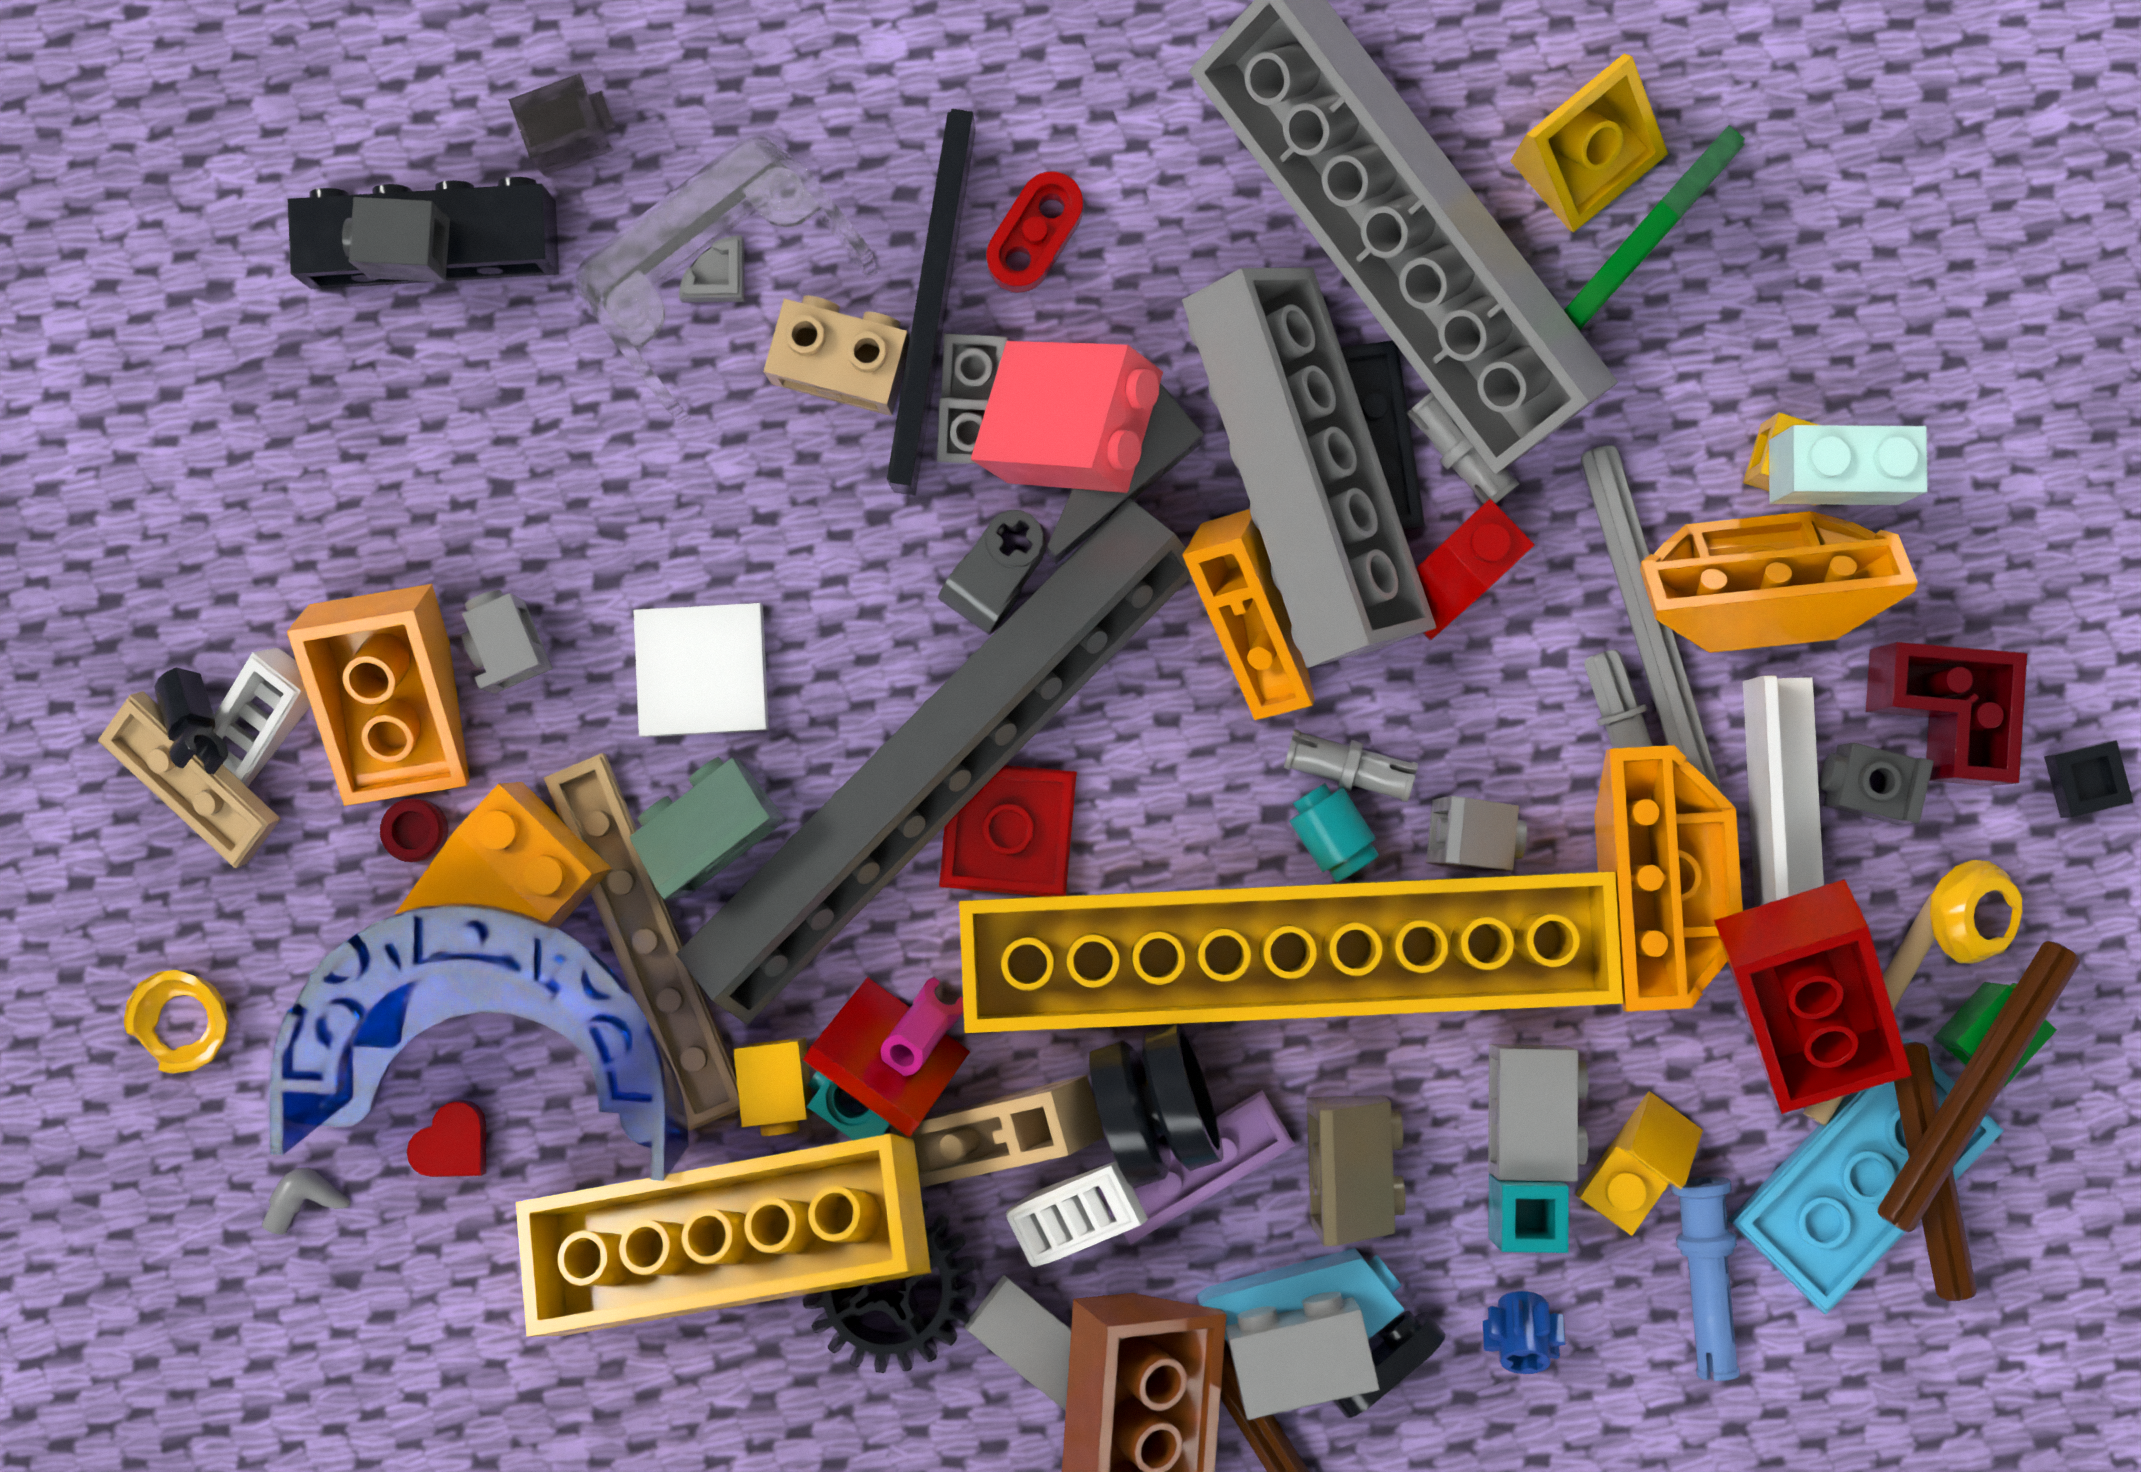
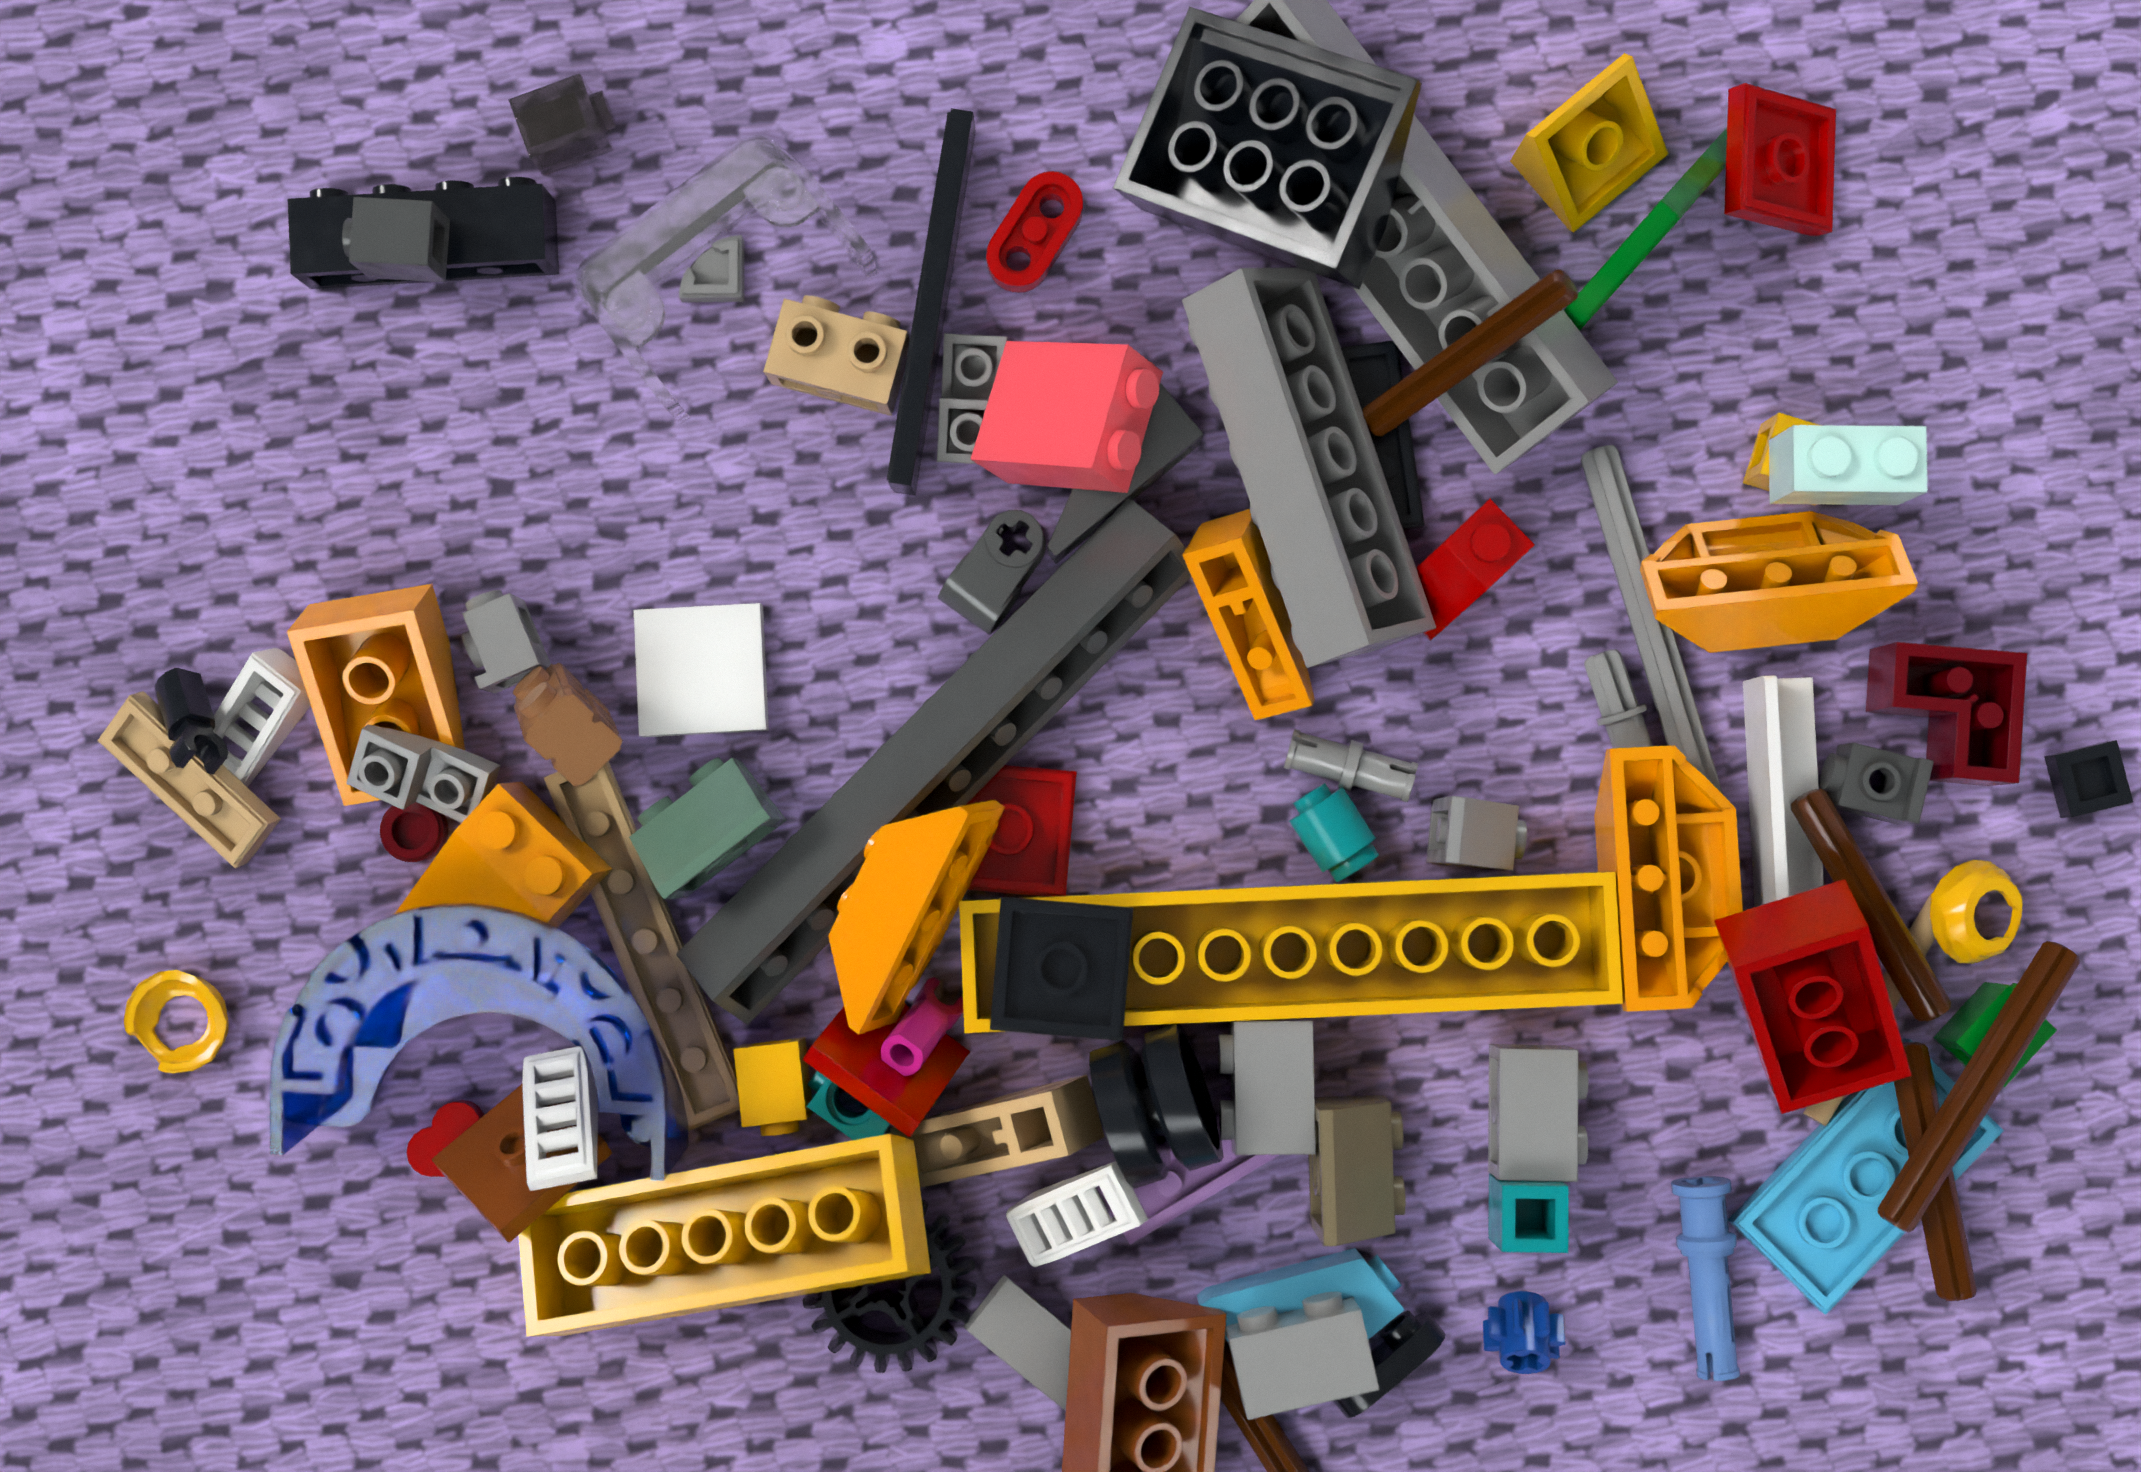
(292, 1191): light grey animal -> none
(421, 770): none -> light grey slope
(490, 1168): none -> dark orange plate
(552, 1080): none -> white slope
(565, 722): none -> medium nougat brick
(904, 906): none -> light orange wedge
(1061, 968): none -> black tile
(1270, 1087): none -> light grey brick
(1272, 146): none -> black slope
(1459, 452): light grey pin -> none
(1470, 352): none -> reddish brown axle
(1640, 1163): yellow slope -> none
(1780, 160): none -> red tile
(1888, 931): none -> reddish brown axle

